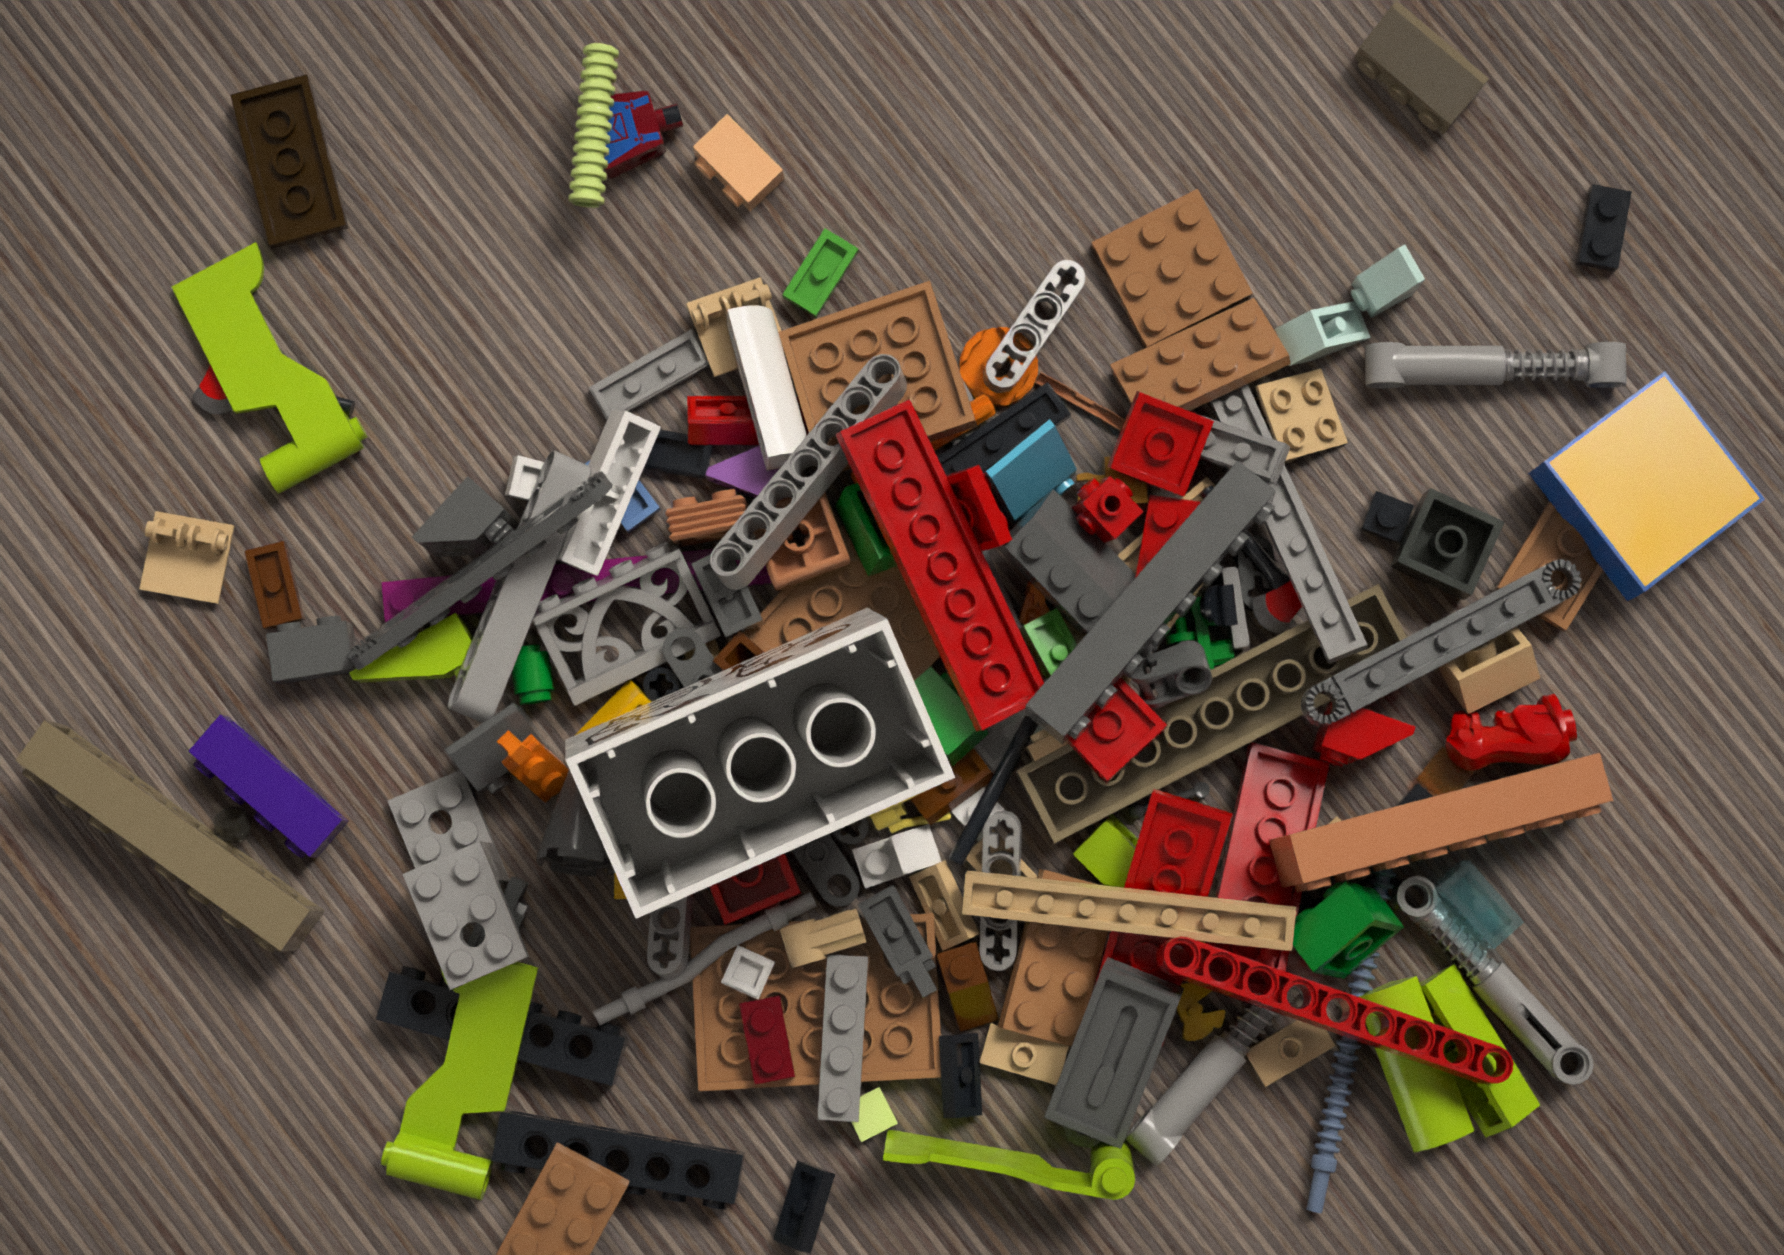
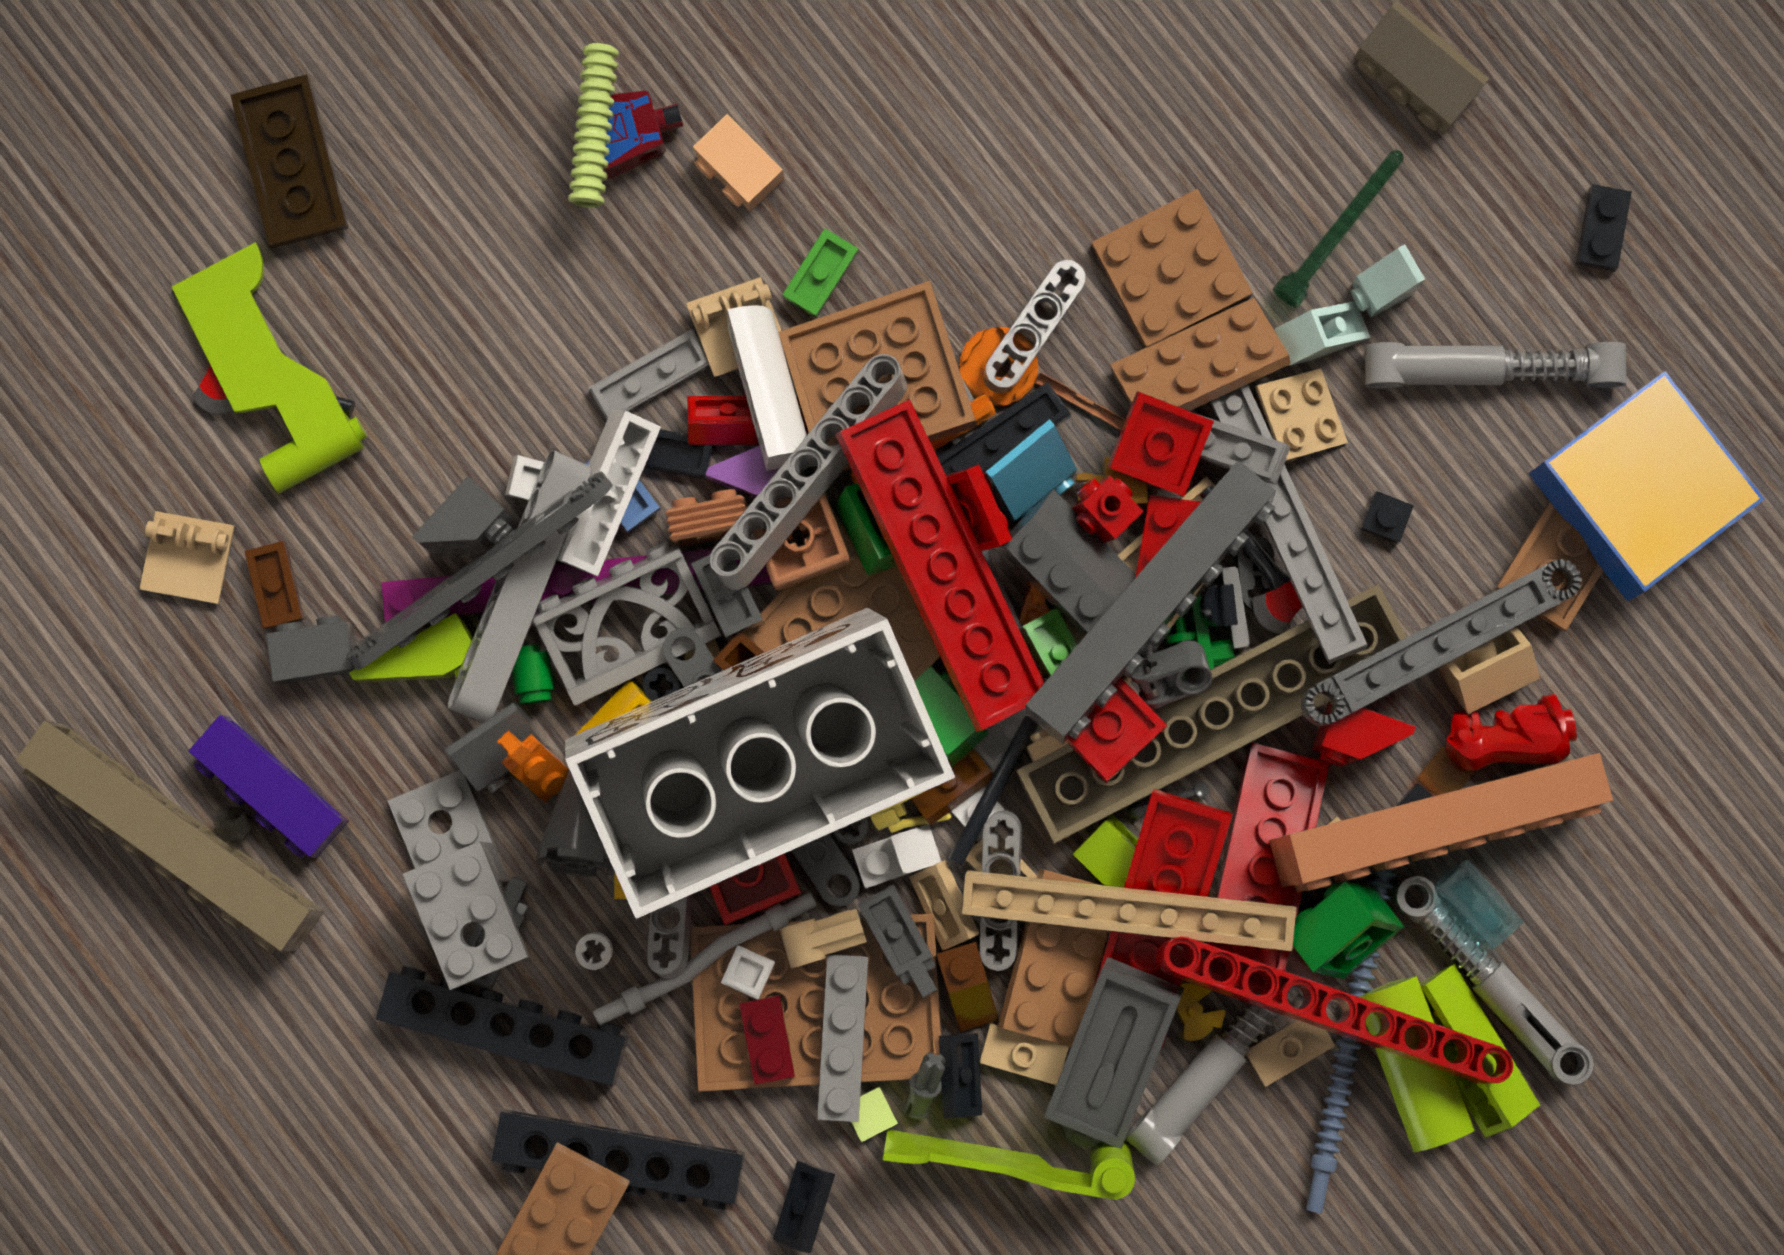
(471, 1080): lime door -> none
(582, 946): none -> white bush
(925, 1086): none -> dark grey axle
(1293, 288): none -> clear green piece
(1447, 544): pearl dark grey brick -> none

